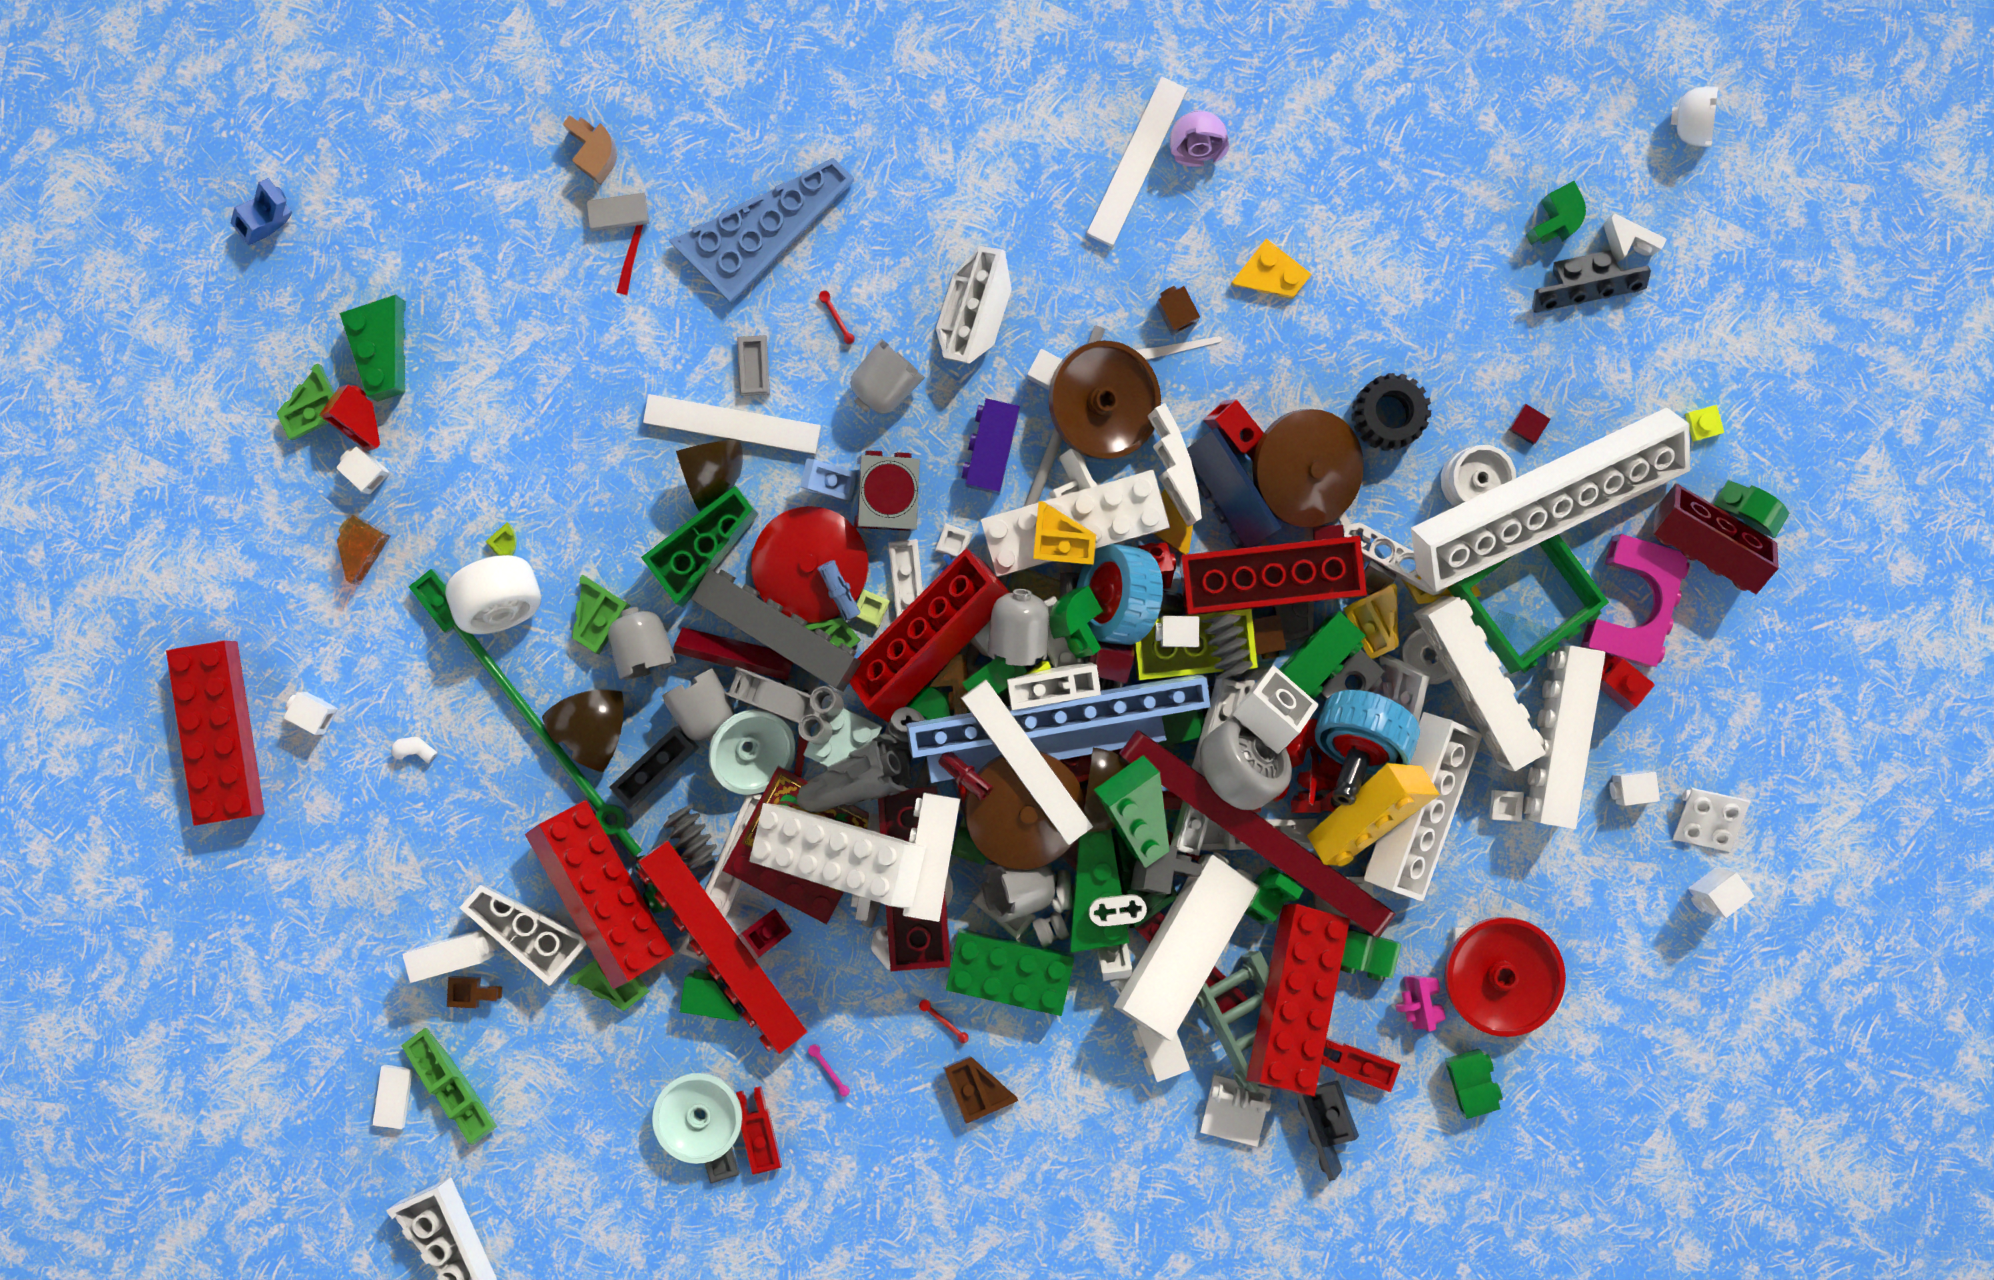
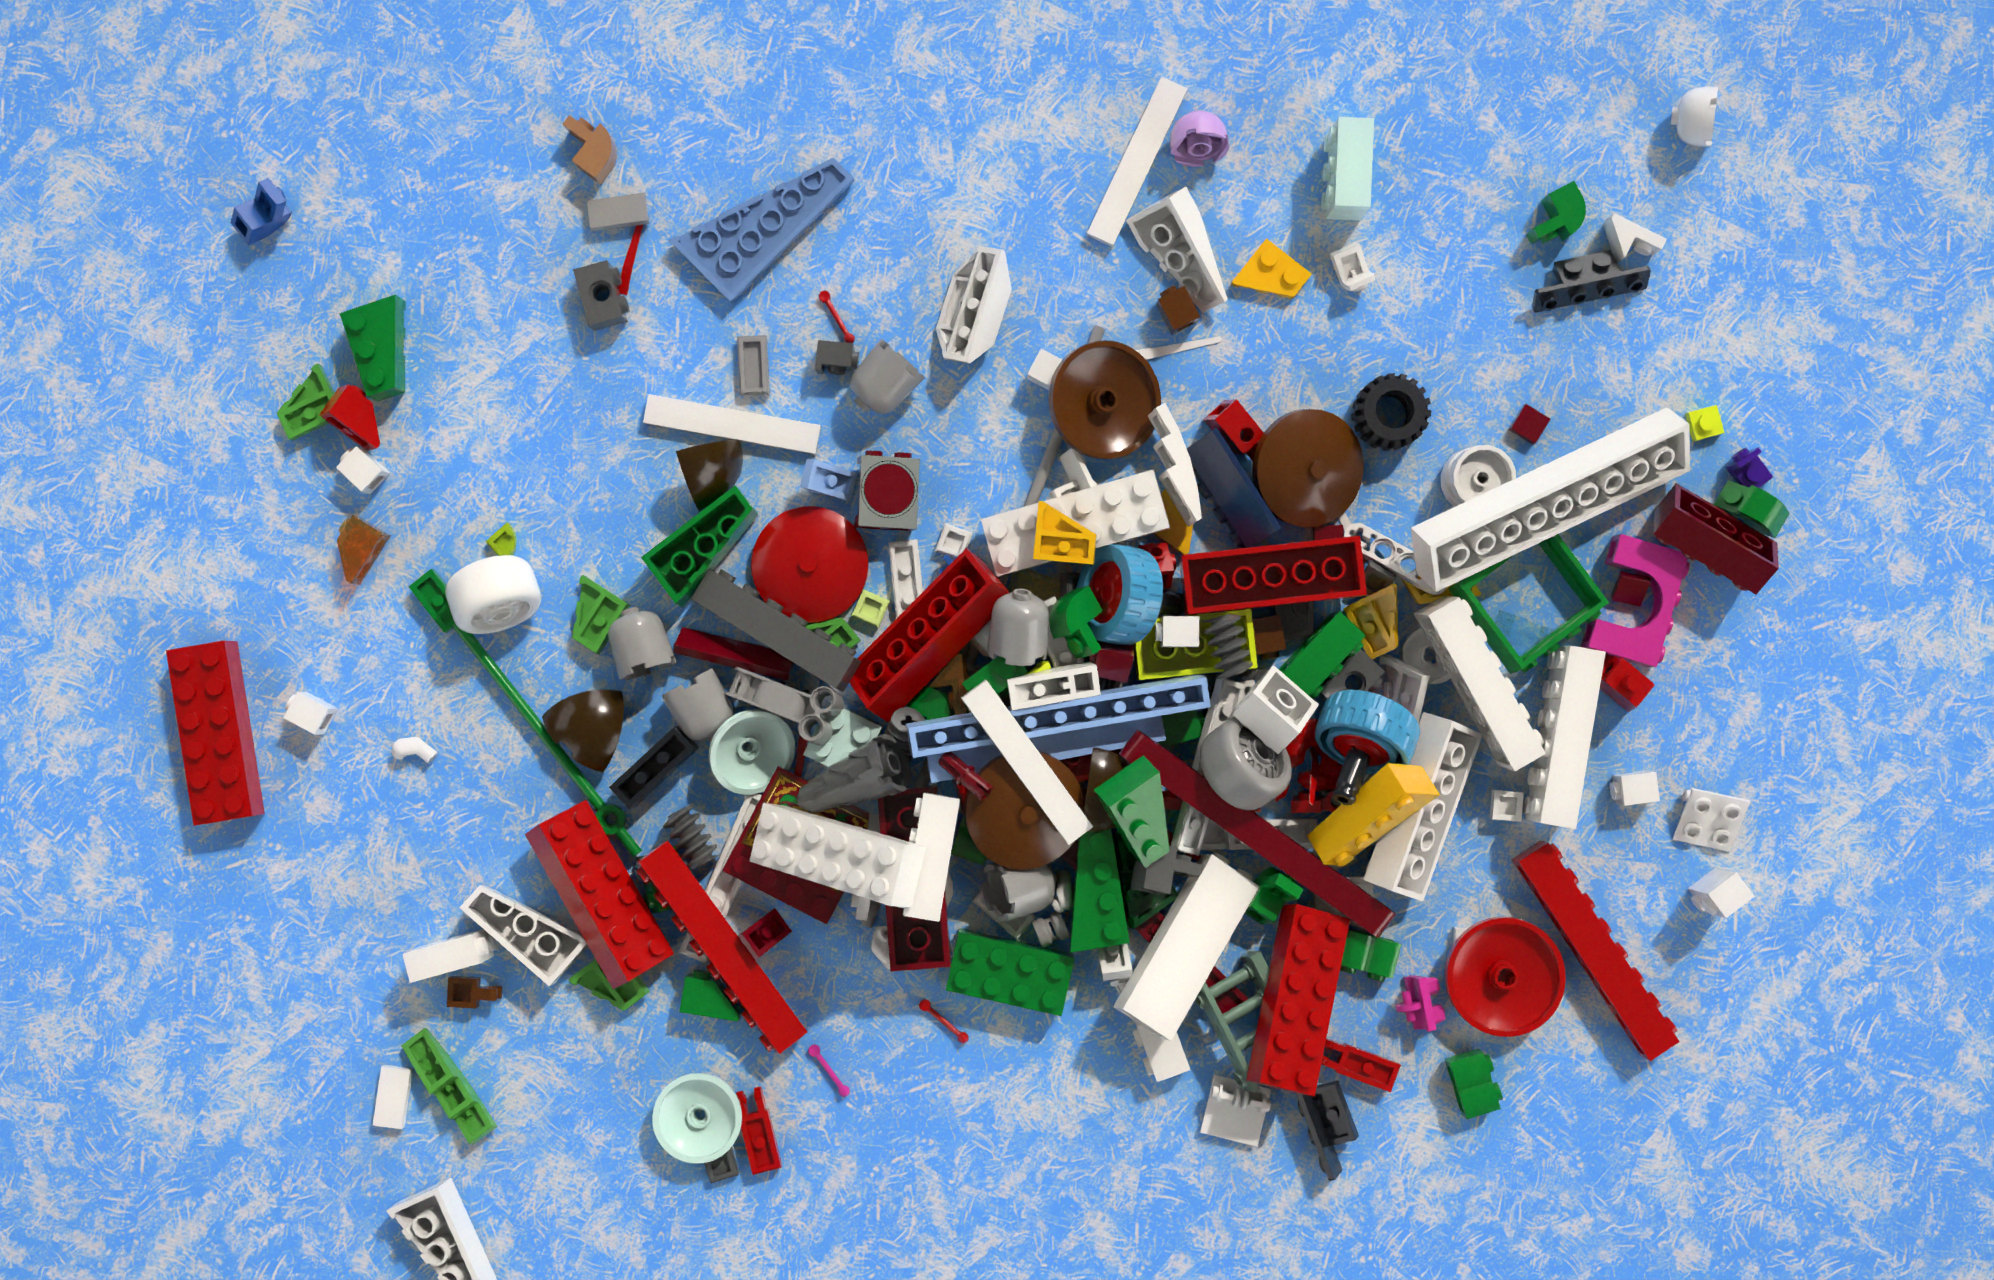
(590, 281): none -> dark grey brick
(836, 357): none -> dark grey brick
(839, 590): medium blue pin -> none
(976, 1089): reddish brown wing -> none
(990, 446): dark purple brick -> none
(1118, 917): white beam -> none
(1179, 241): none -> white wedge
(1348, 168): none -> light aqua brick
(1352, 267): none -> white bracket
(1595, 949): none -> red brick
(1630, 588): none -> dark red tile
(1748, 468): none -> dark purple bracket

